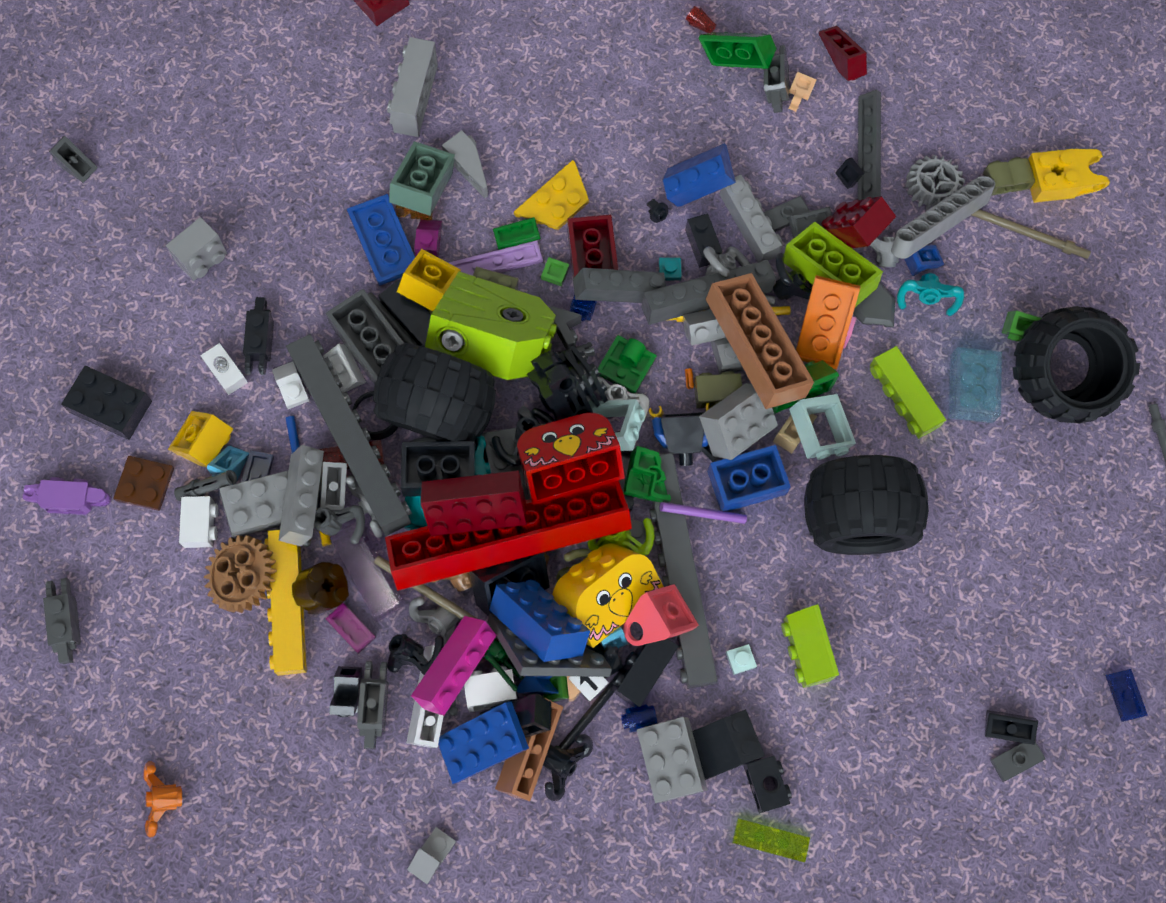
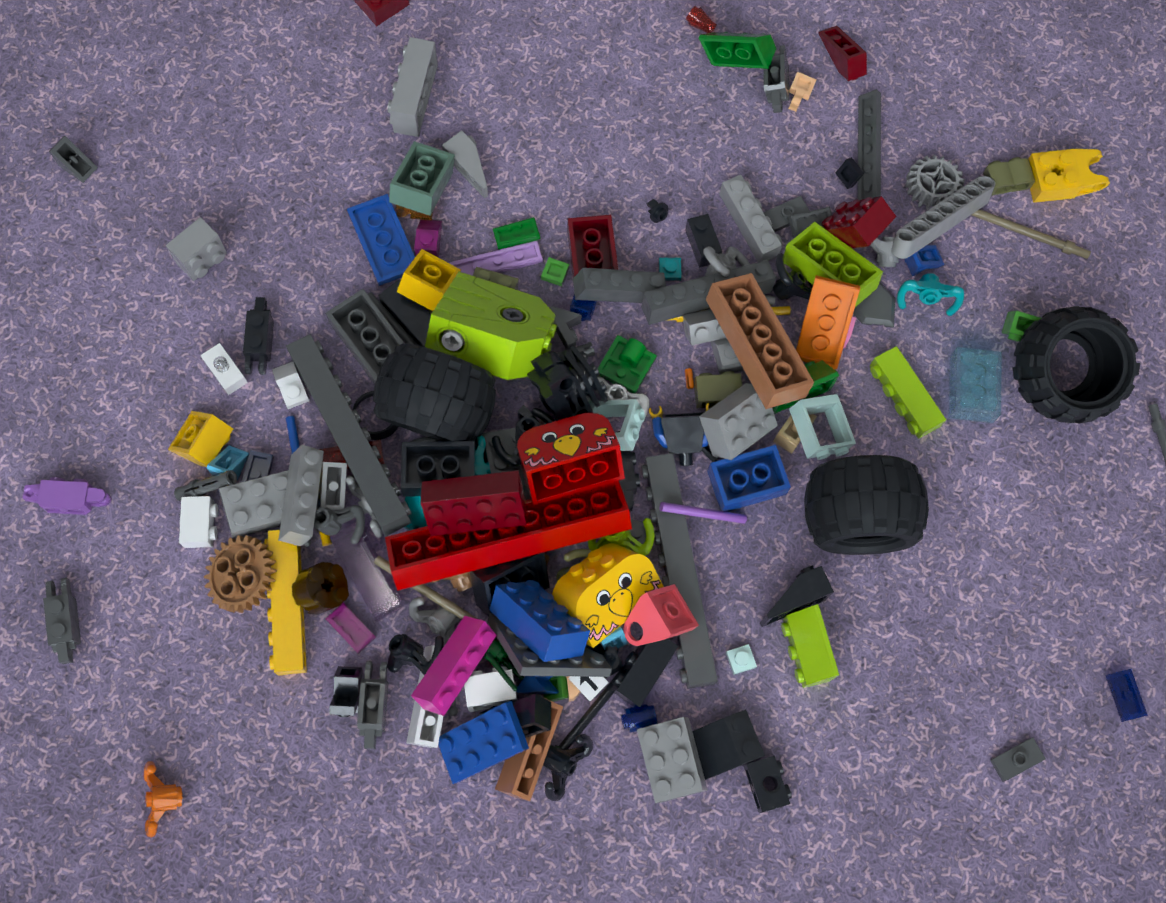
(106, 402): black brick -> none
(143, 483): reddish brown plate -> none
(345, 367): white slope -> none
(431, 855): light grey slope -> none
(557, 199): yellow wing -> none
(645, 476): green slope -> none
(699, 176): blue slope -> none
(771, 840): clear neon green tile -> none
(807, 590): none -> black slope
(1011, 727): black slope -> none

